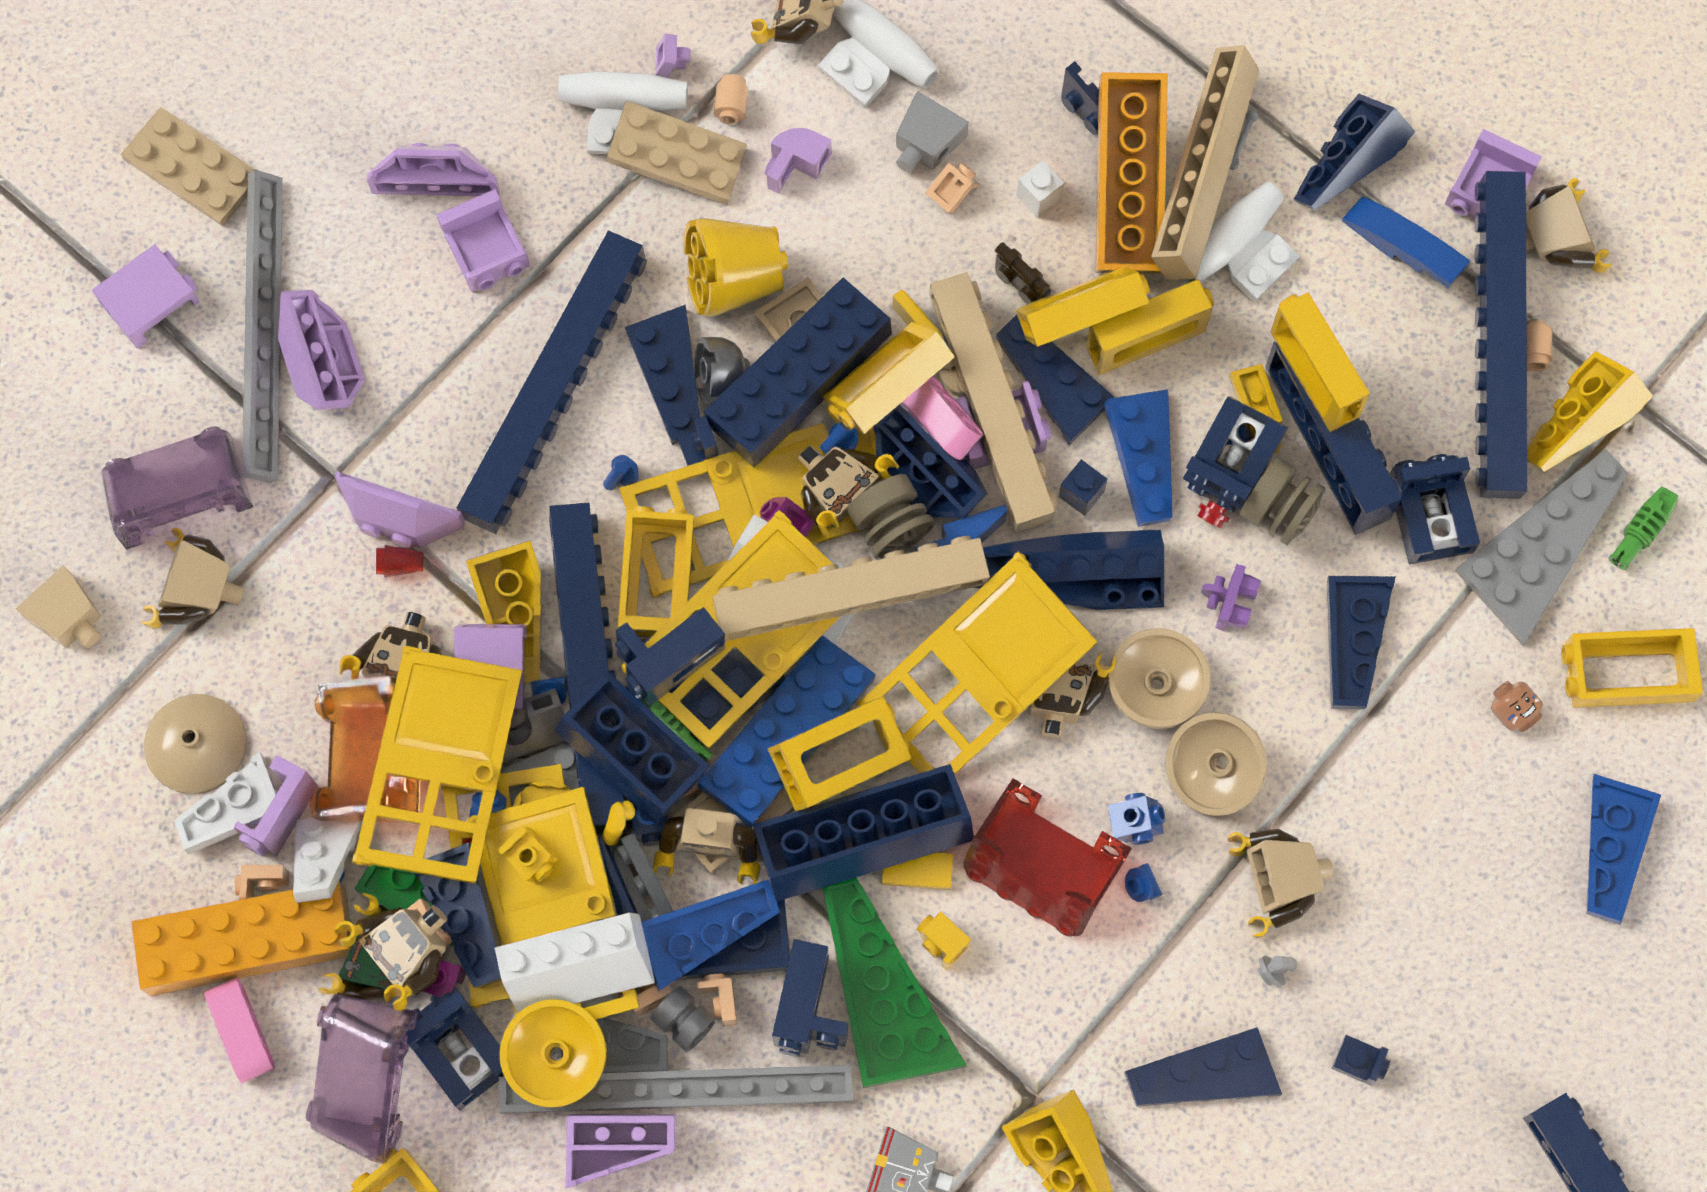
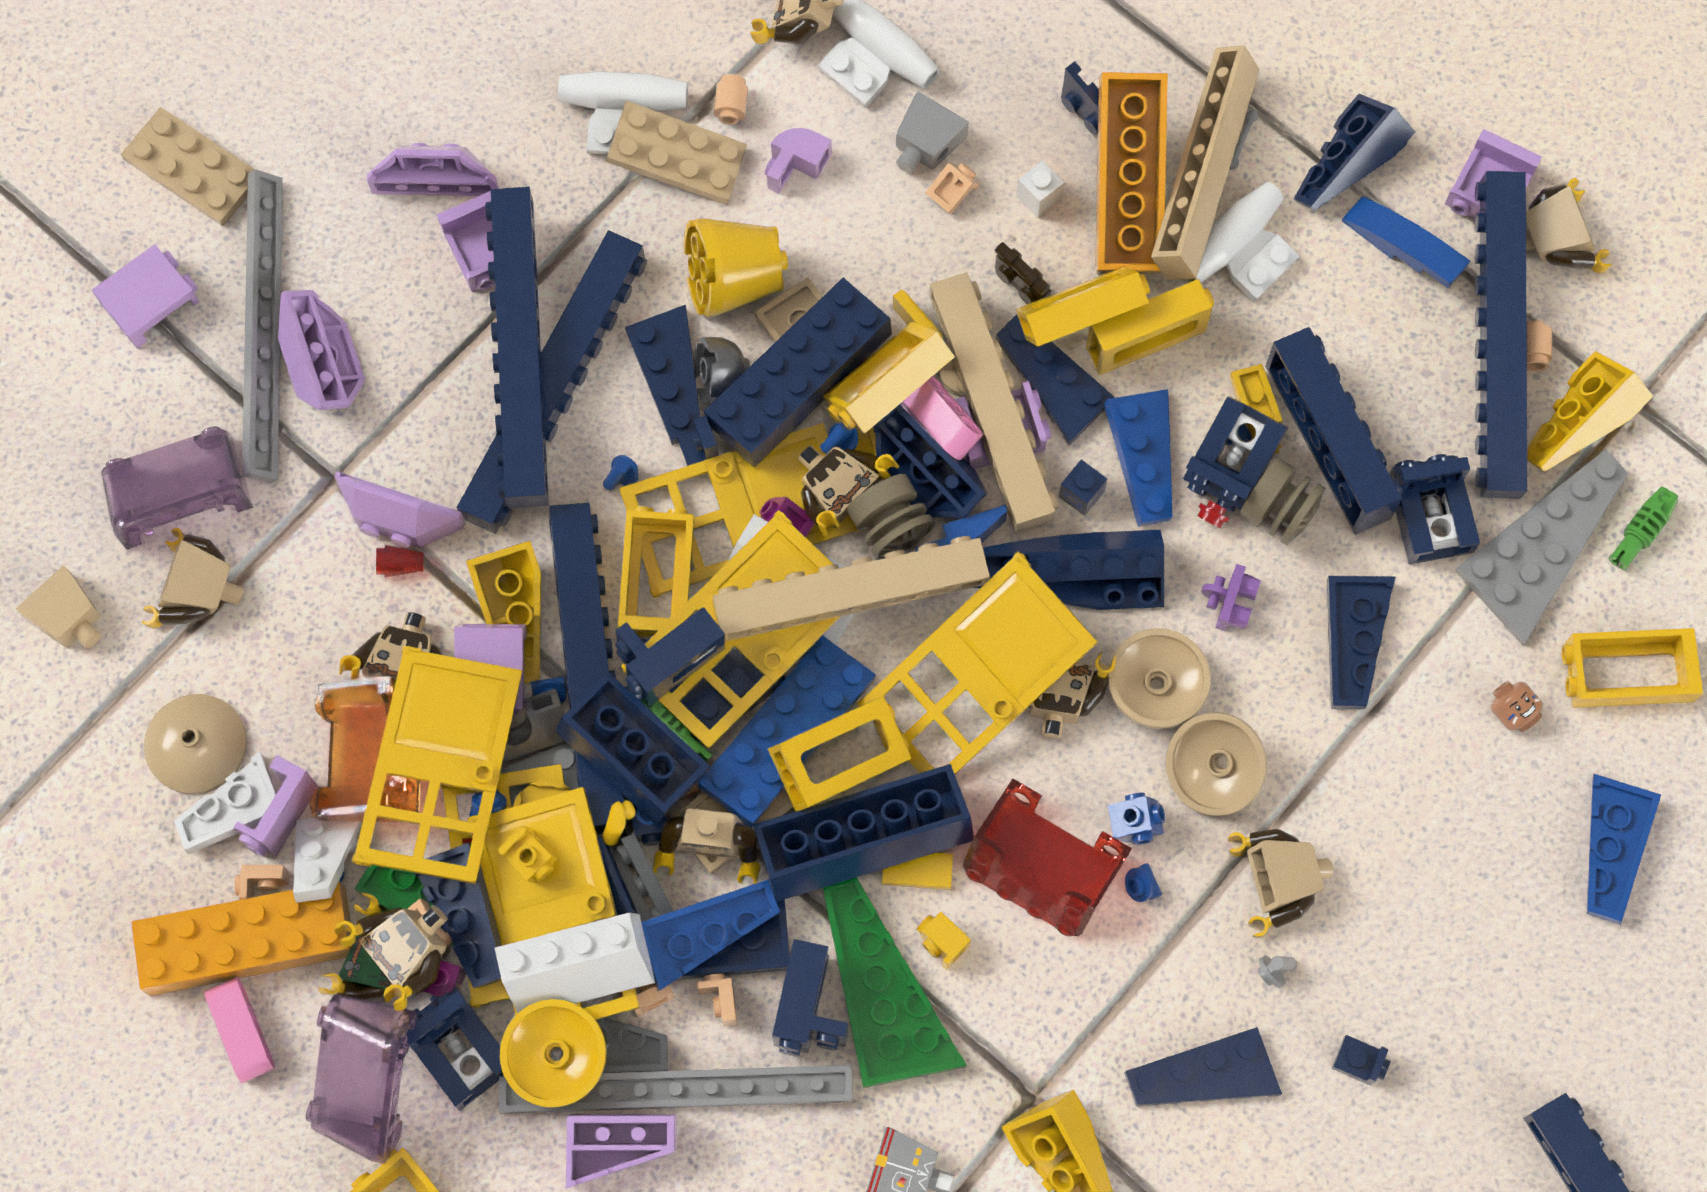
(518, 348): none -> dark blue brick
(670, 56): lavender tile -> none
(683, 1019): flat silver wheel -> none
(1319, 361): yellow piece -> none

